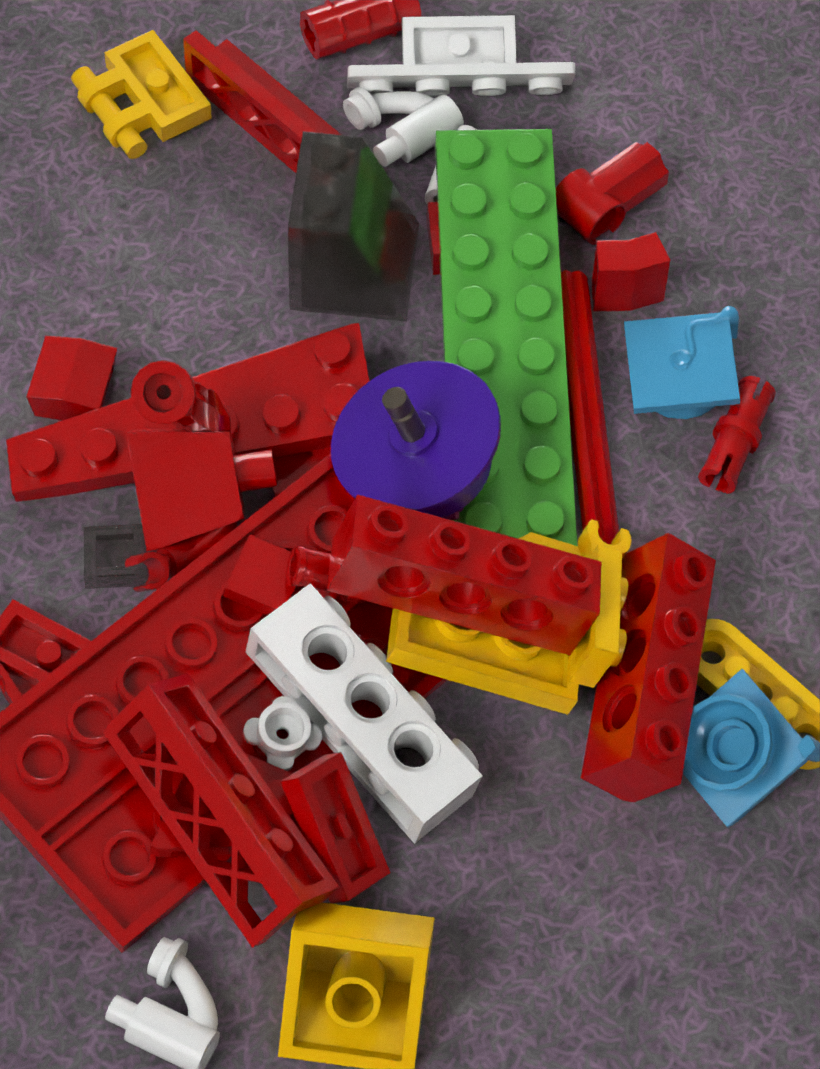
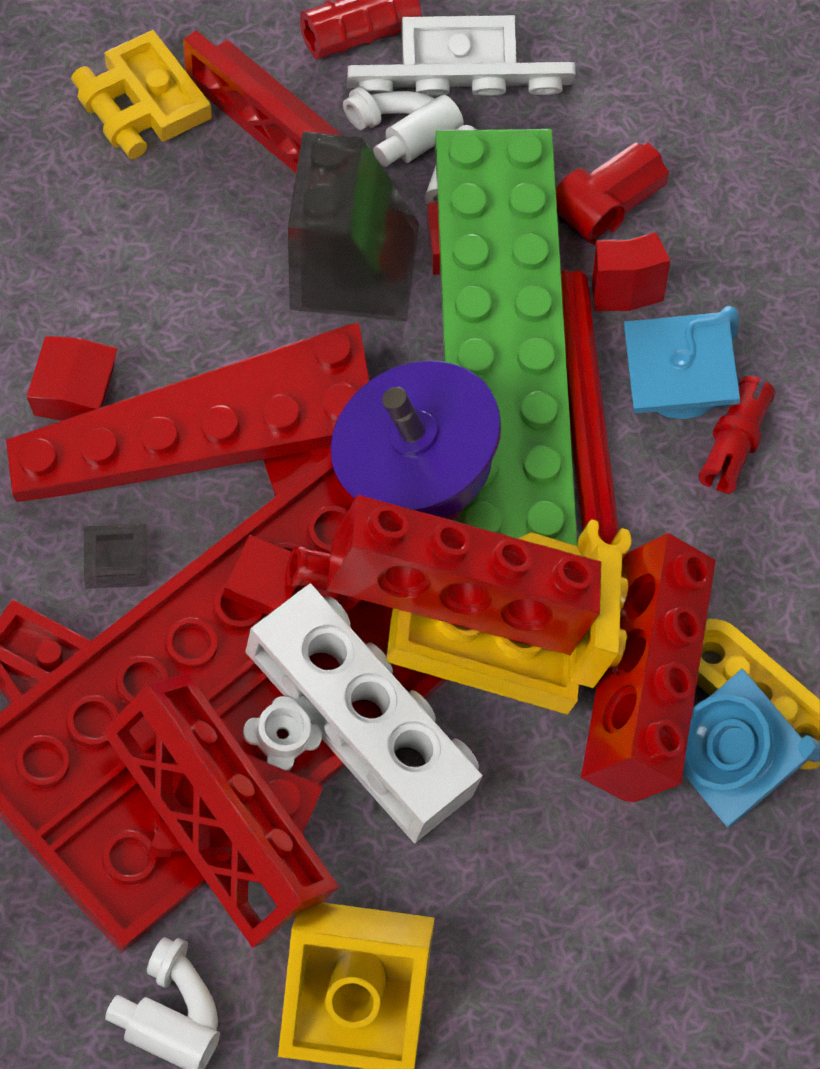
(189, 476): red torso -> none
(336, 824): red plate -> none

